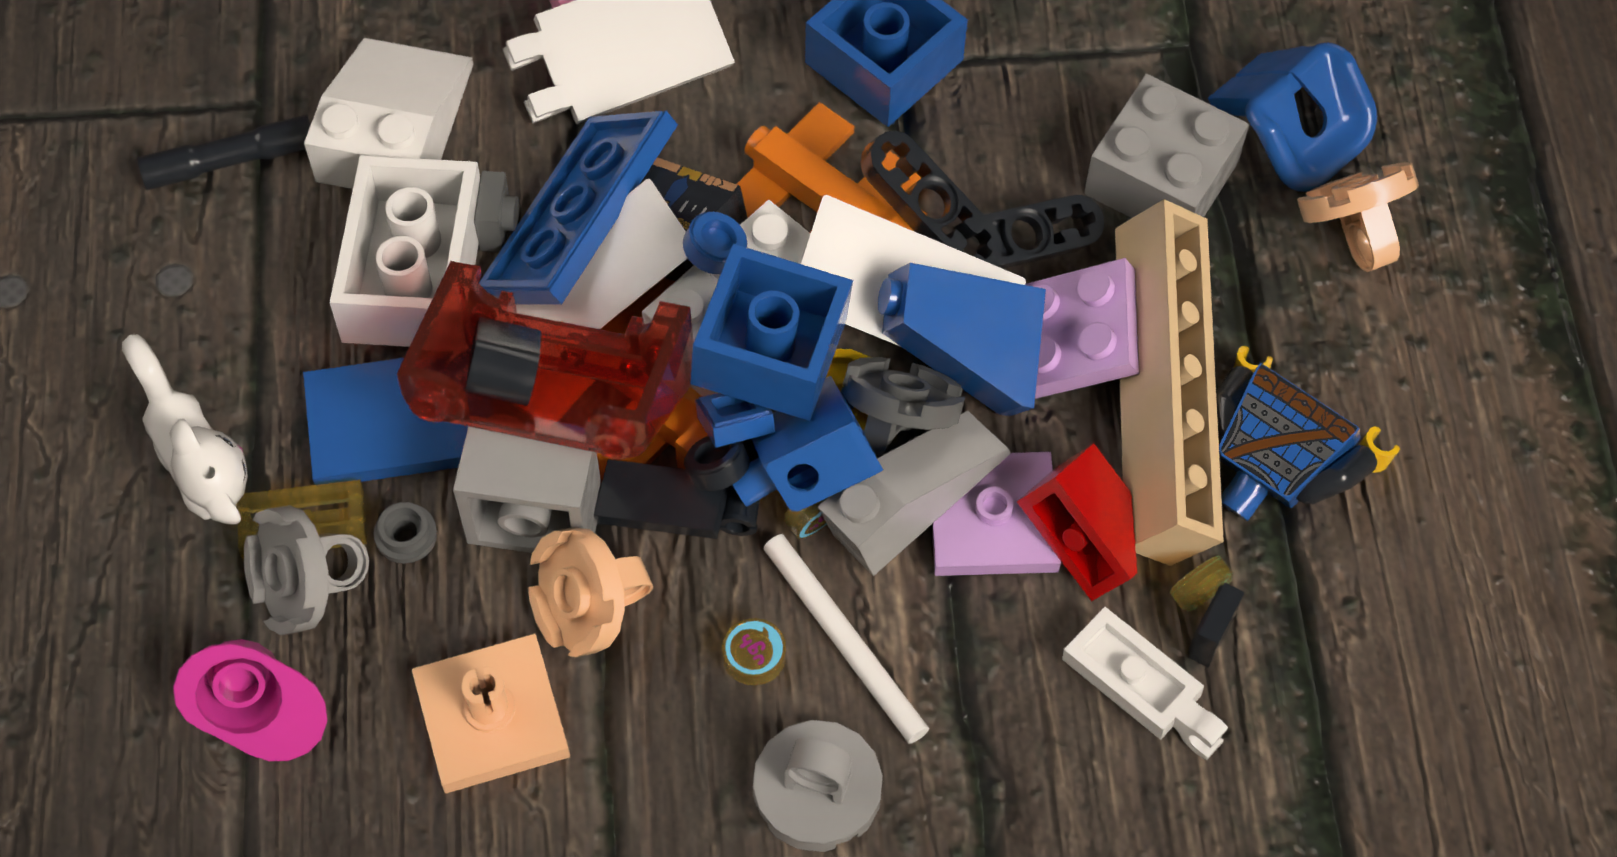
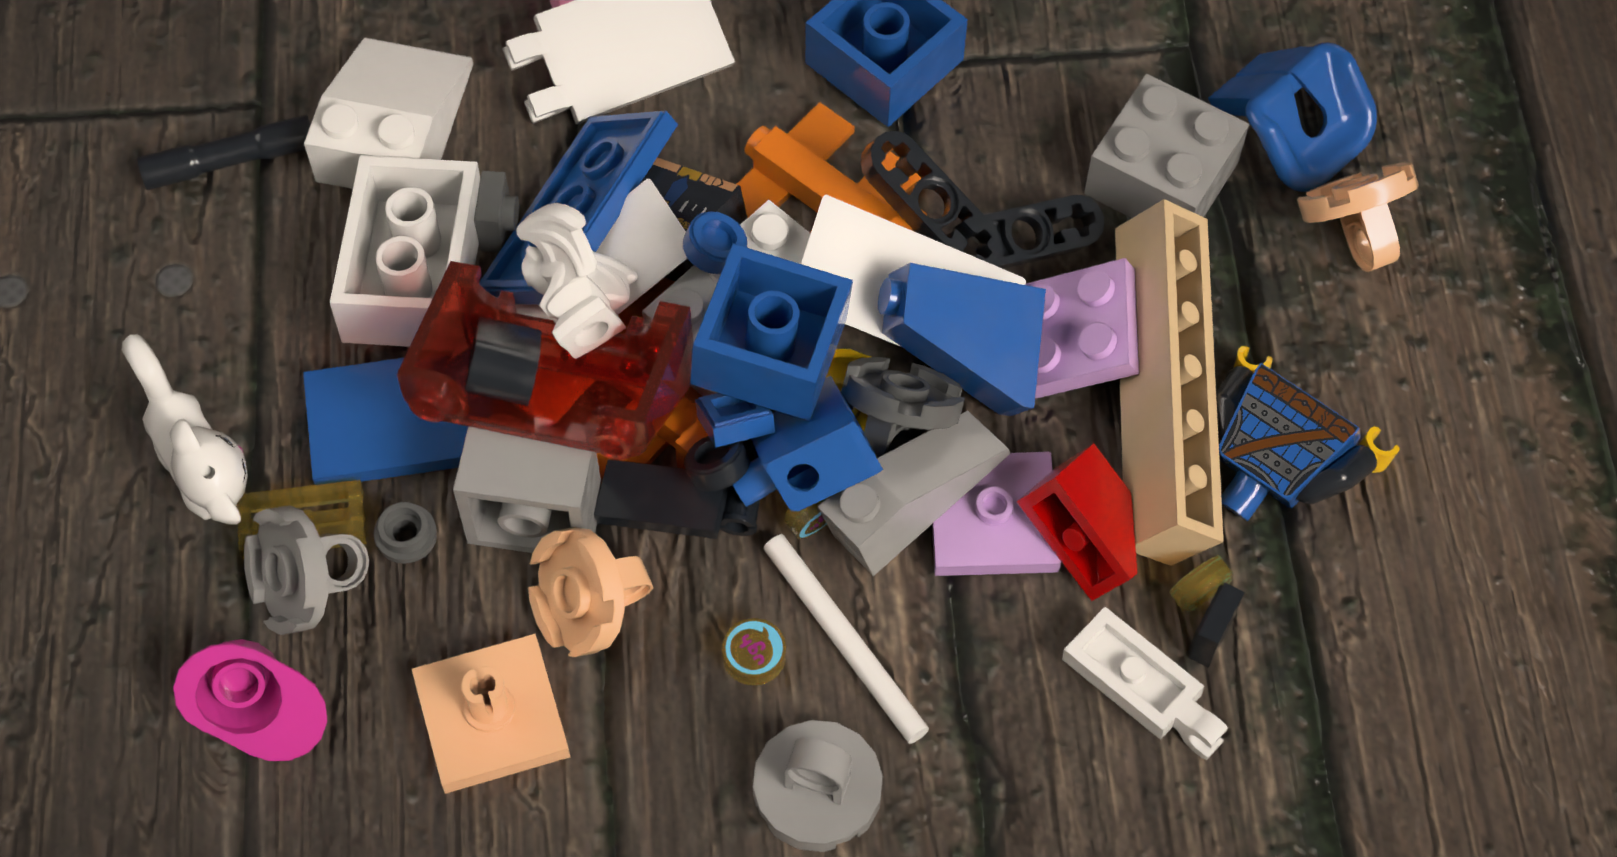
(576, 282): none -> white animal

